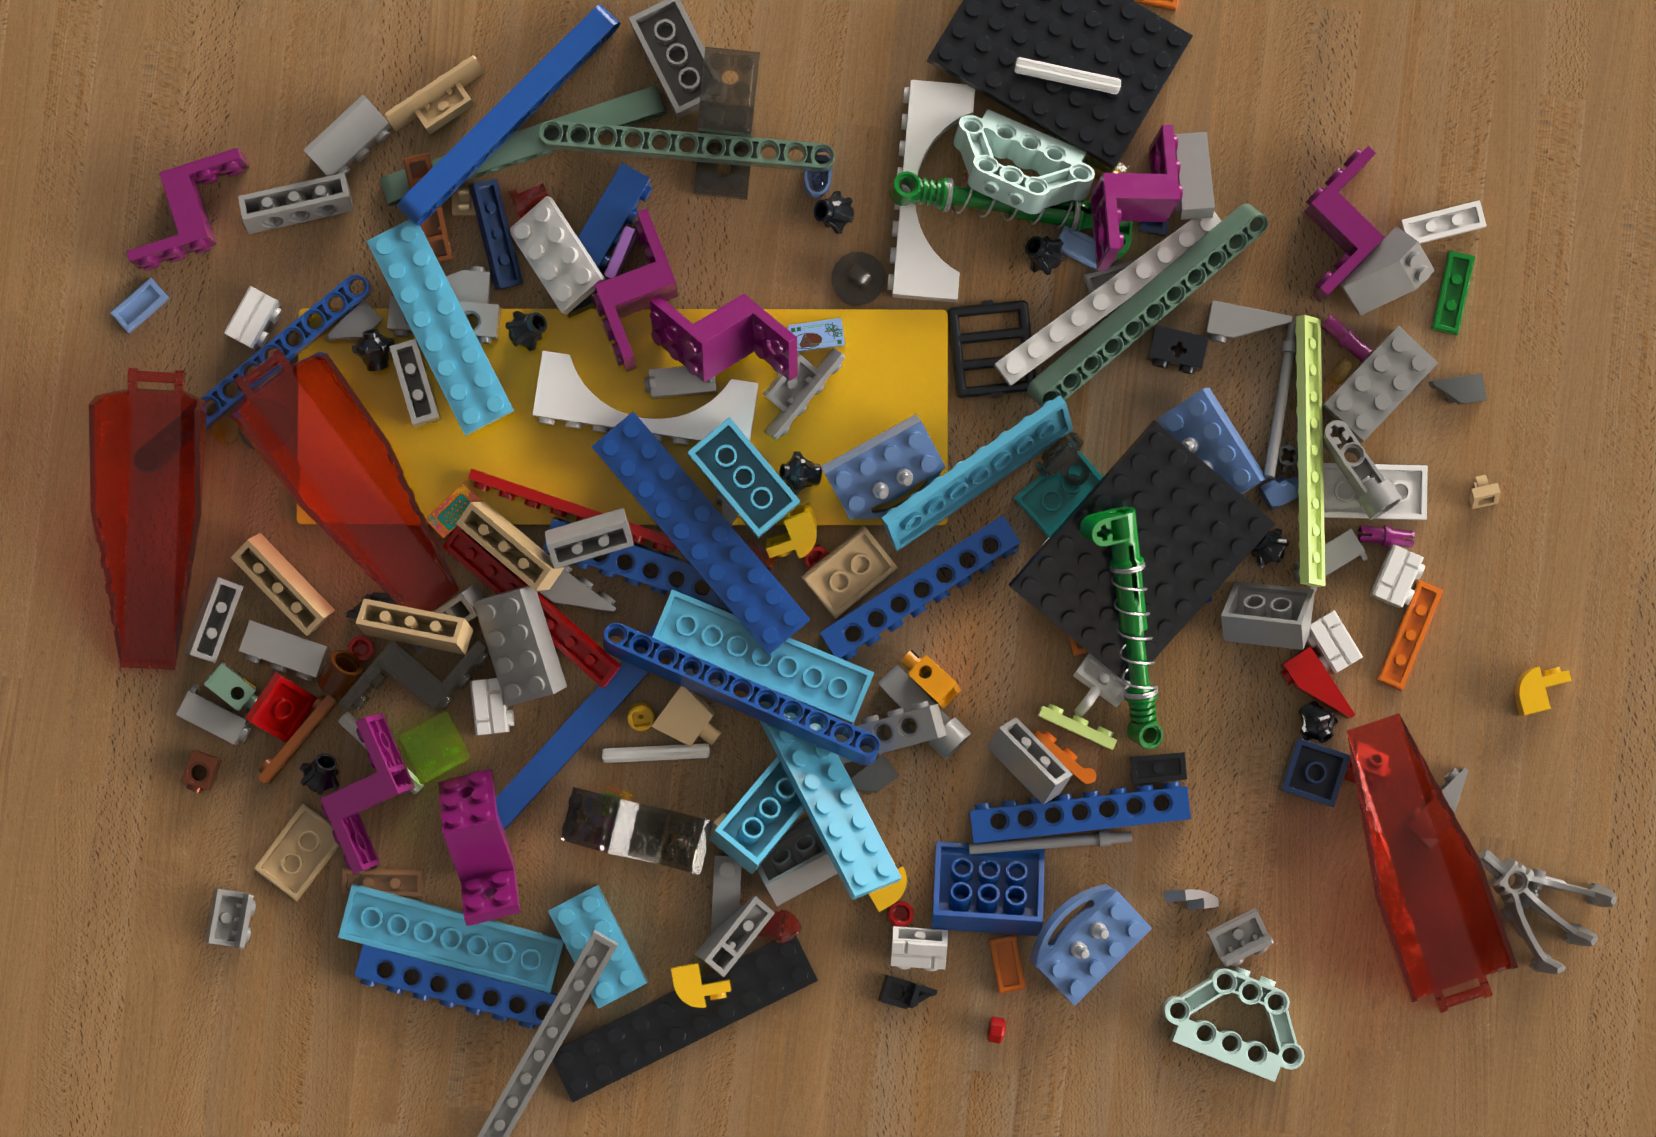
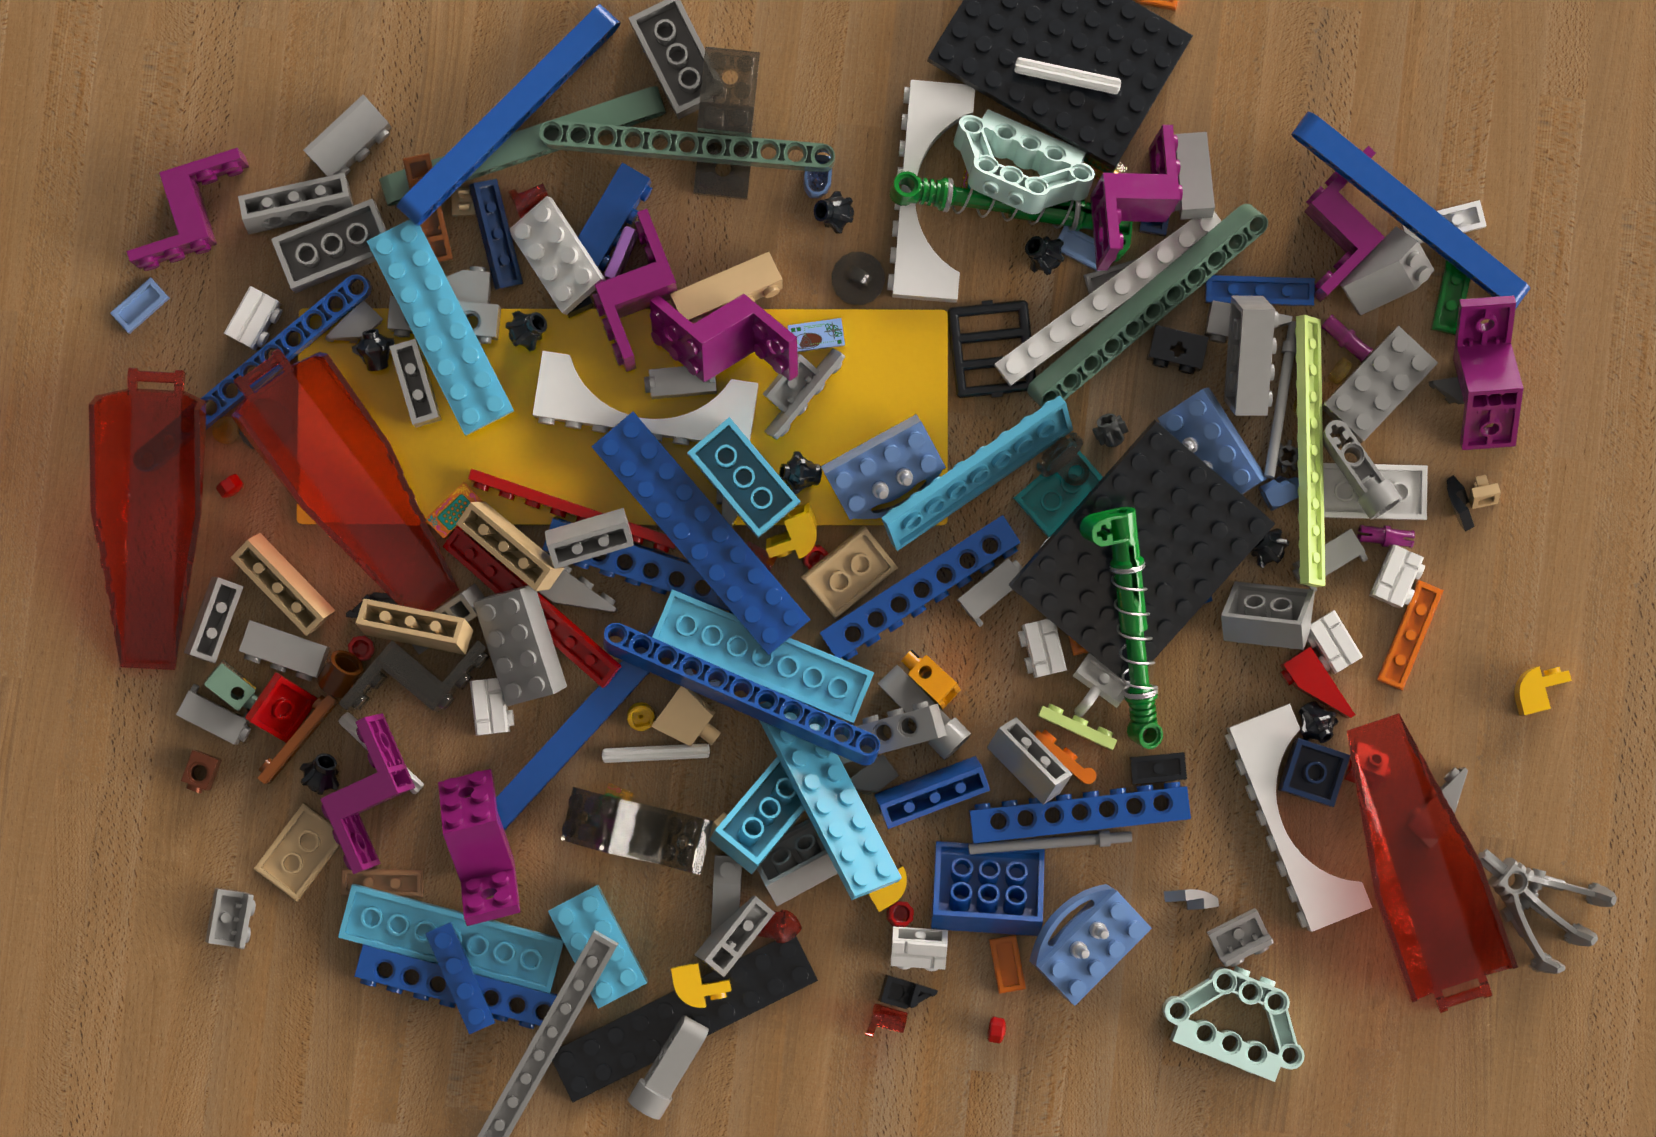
(230, 486): none -> red tile
(329, 246): none -> light grey brick
(435, 747): clear neon green bracket -> none
(439, 100): tan bracket -> none
(460, 978): none -> blue plate
(654, 1092): none -> light grey beam
(753, 278): none -> tan brick
(886, 1018): none -> clear red tile
(932, 792): none -> blue brick
(989, 590): none -> light grey brick
(1042, 648): none -> white brick
(1110, 430): none -> dark grey gear
(1250, 355): none -> light grey brick
(1259, 750): none -> white arch
(1277, 290): none -> blue plate
(1408, 208): none -> blue beam
(1459, 500): none -> black slope
(1487, 372): none -> magenta bracket

